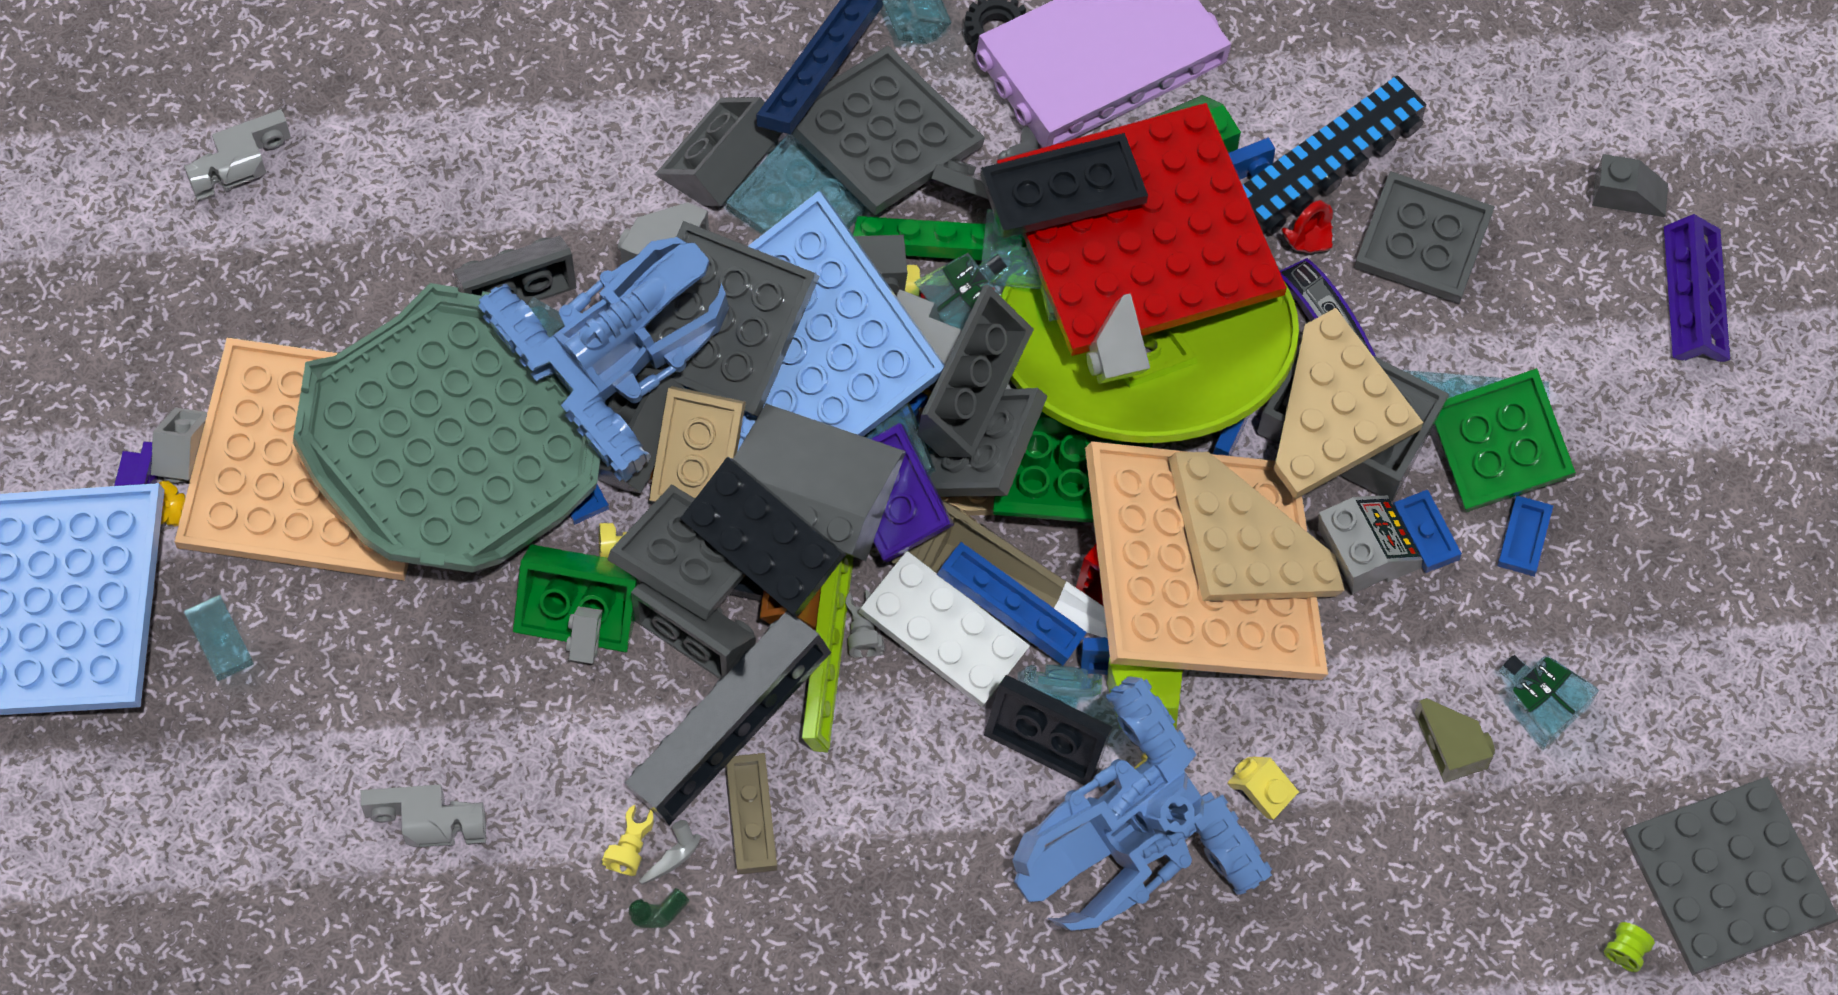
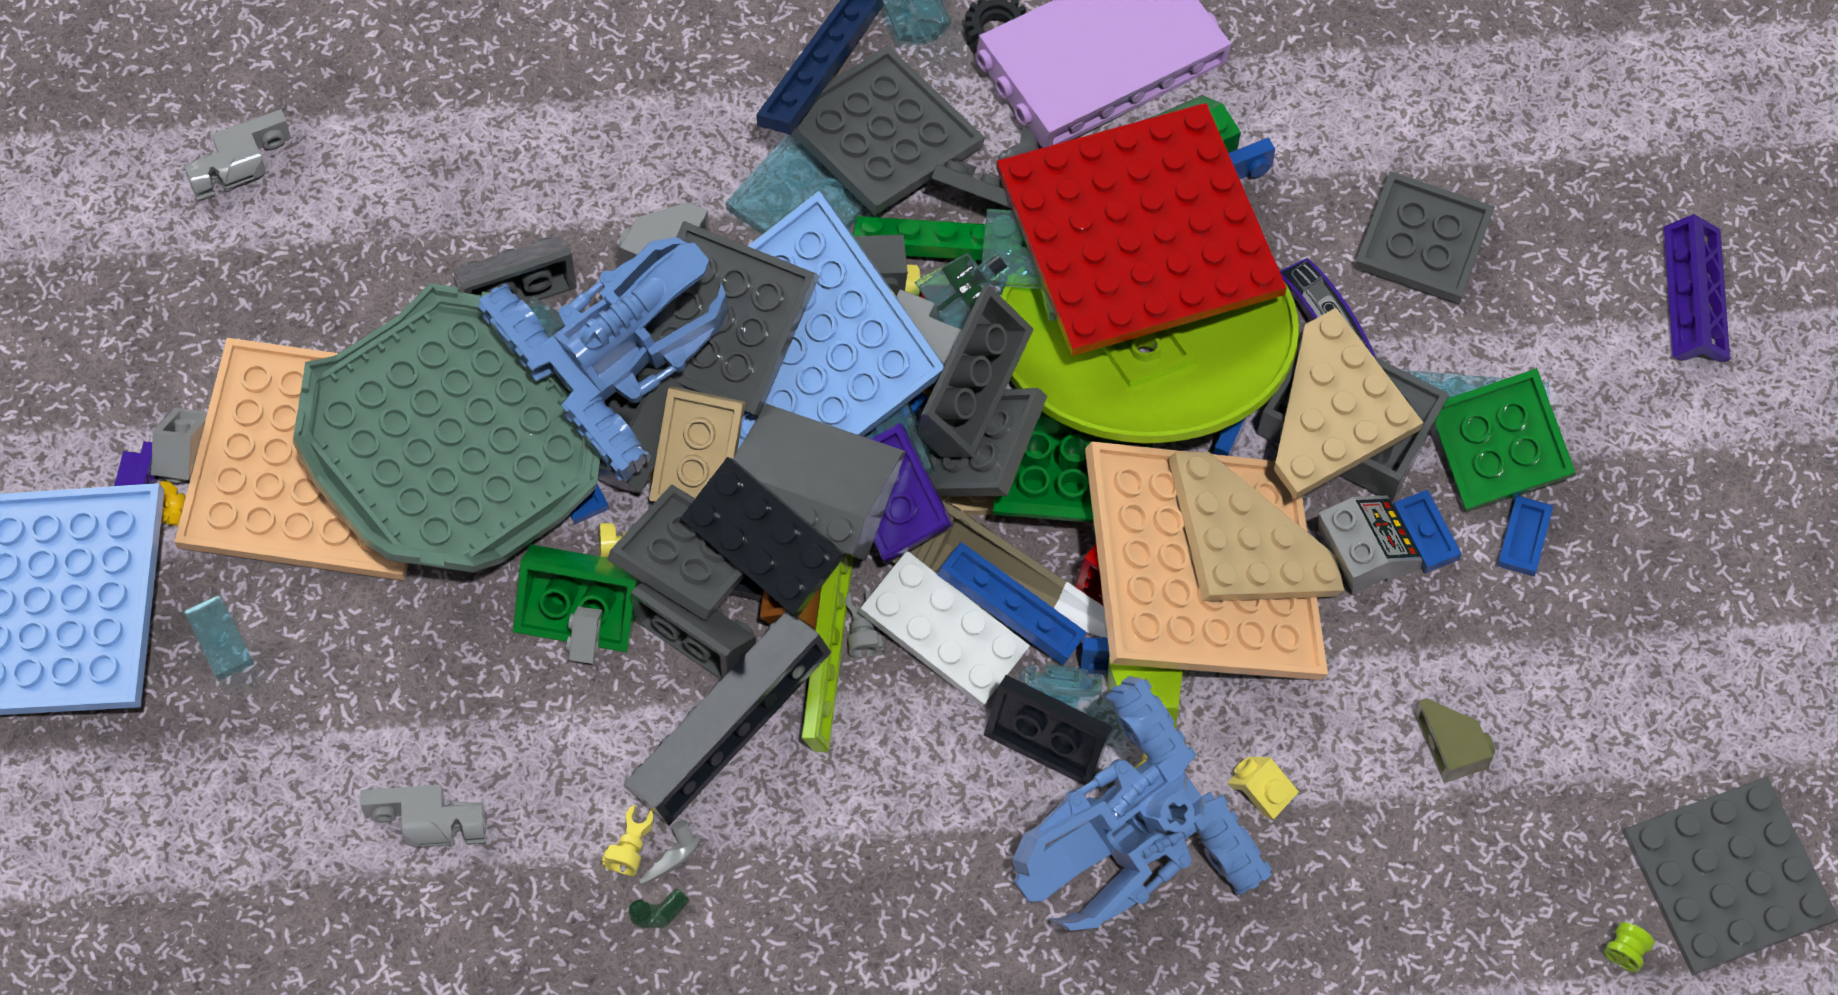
(719, 151): dark grey slope -> none
(751, 814): dark tan plate -> none
(1063, 185): black plate -> none
(1118, 346): light grey slope -> none
(1312, 229): red piece -> none
(1333, 153): black brick -> none
(1546, 697): clear light blue torso -> none
(1629, 187): dark grey slope -> none

